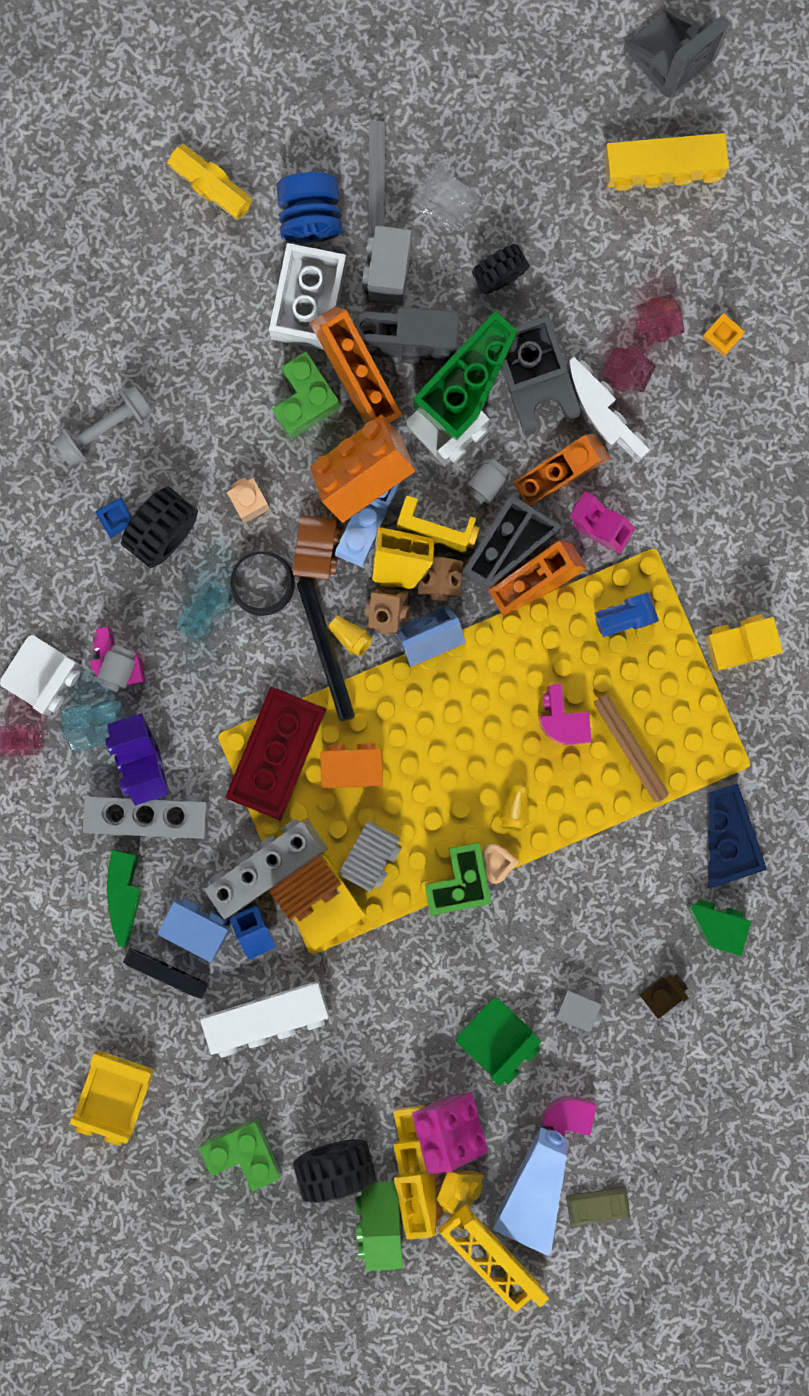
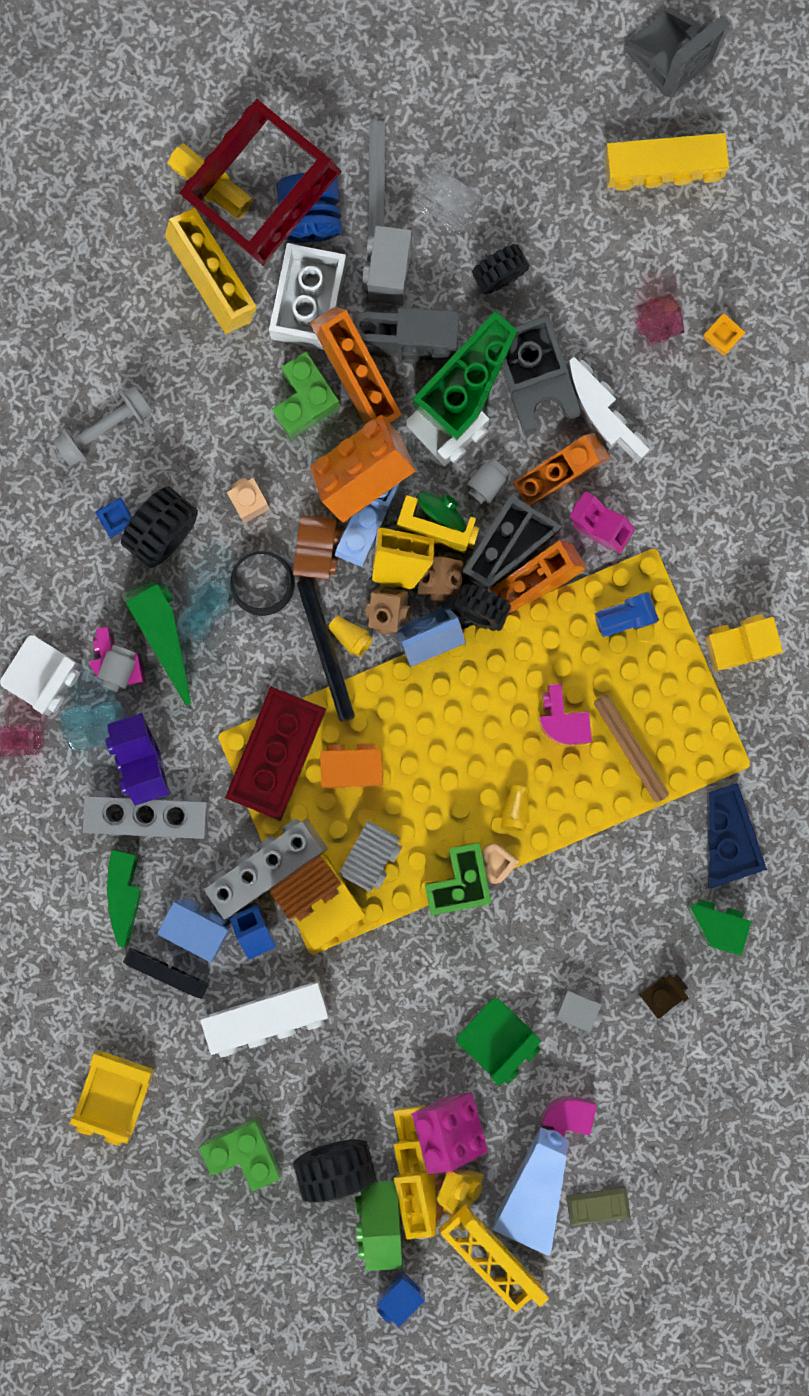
(156, 619): none -> green wedge
(210, 271): none -> yellow brick
(293, 206): none -> dark red window
(400, 1299): none -> blue brick
(442, 510): none -> green dish
(481, 607): none -> black tyre
(628, 369): clear pink brick -> none

